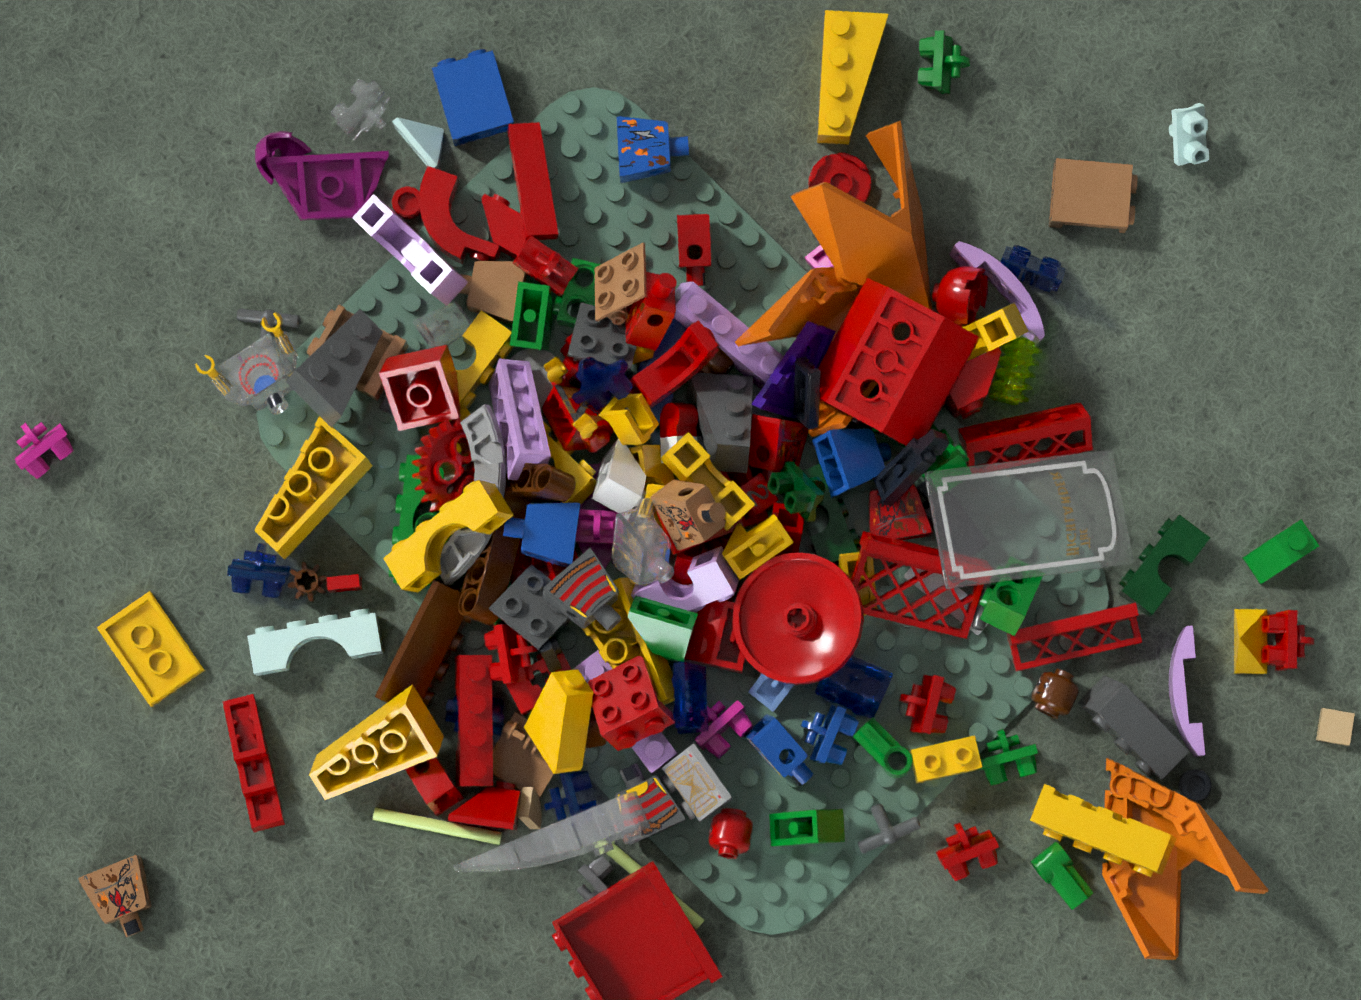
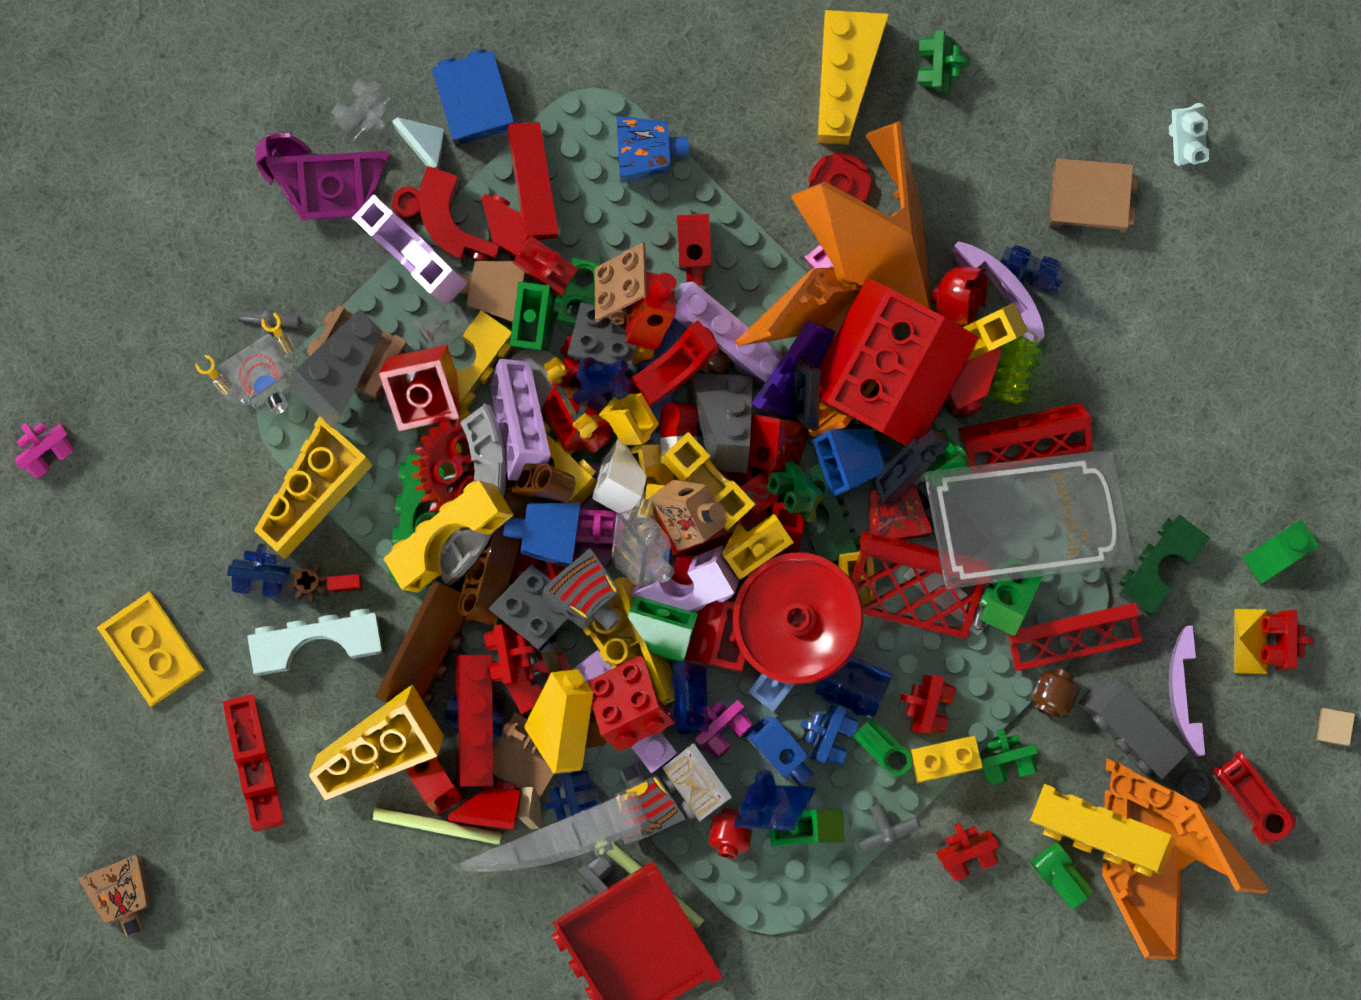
(772, 804): none -> clear blue hinge
(1254, 798): none -> red piece

